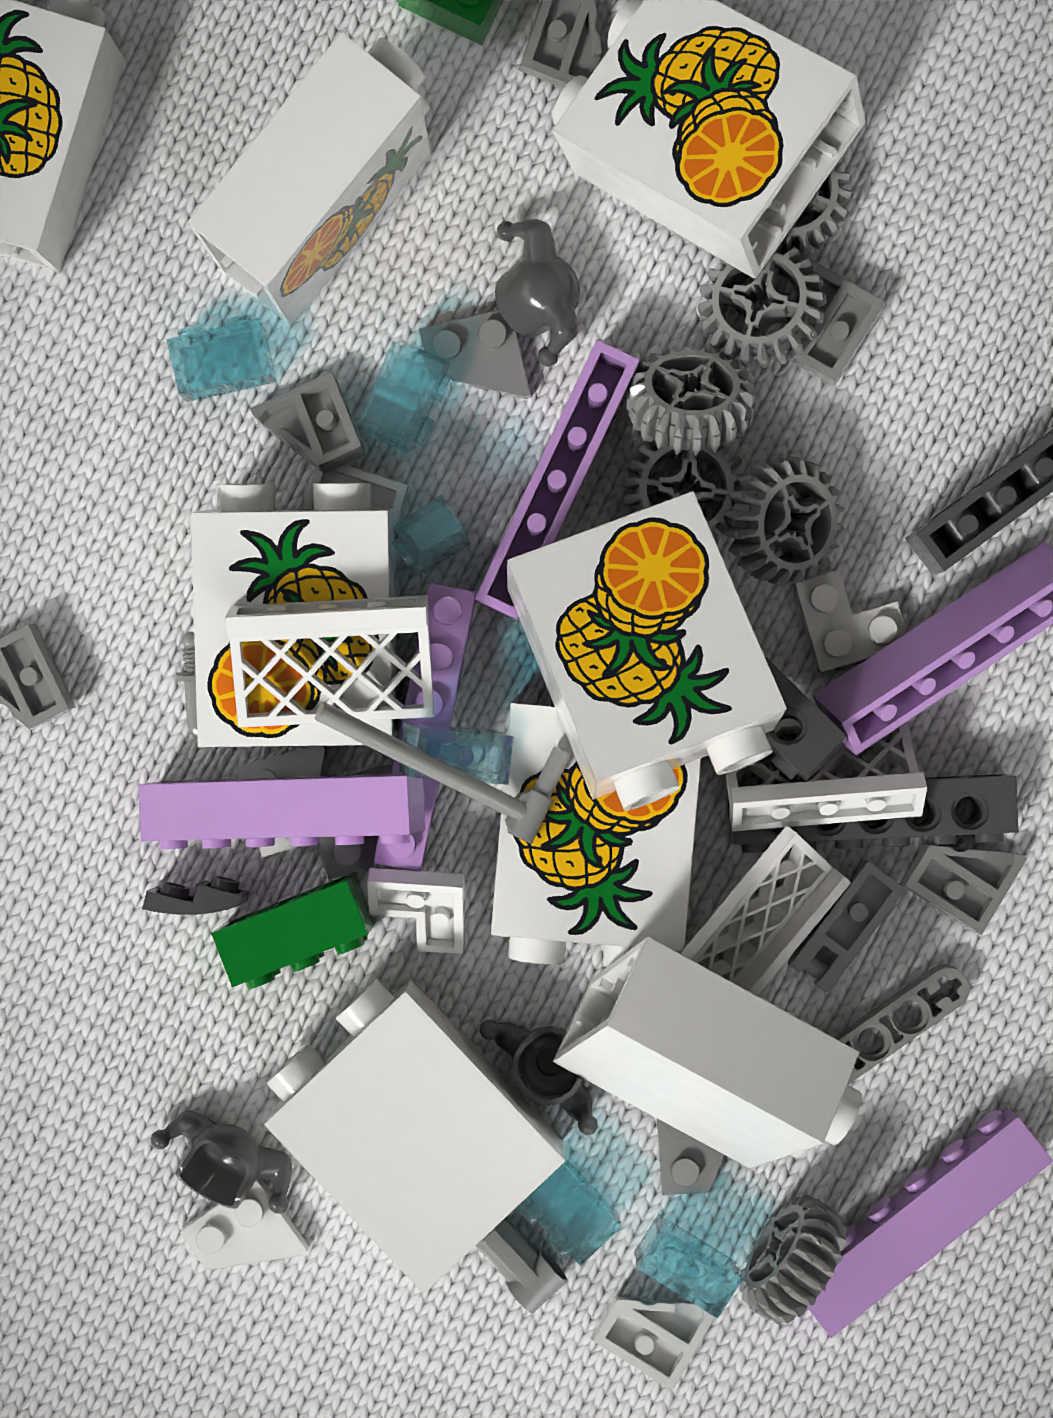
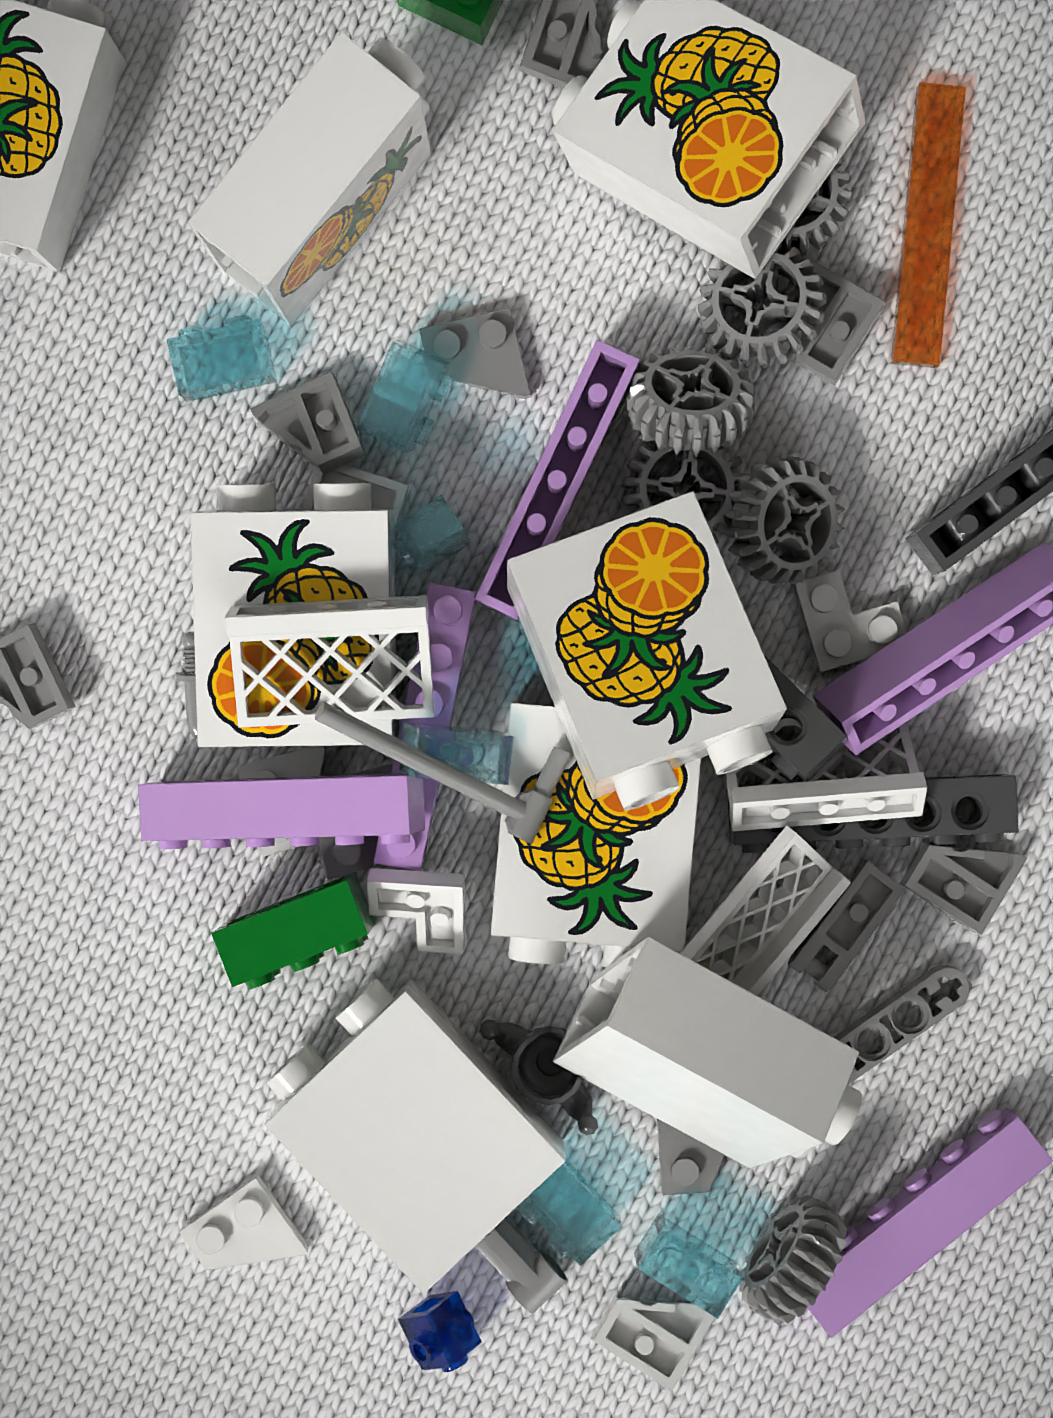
(209, 897): dark grey slope -> none
(225, 1161): dark grey piece -> none
(440, 1332): none -> clear blue brick
(539, 289): dark grey piece -> none
(928, 225): none -> clear orange tile

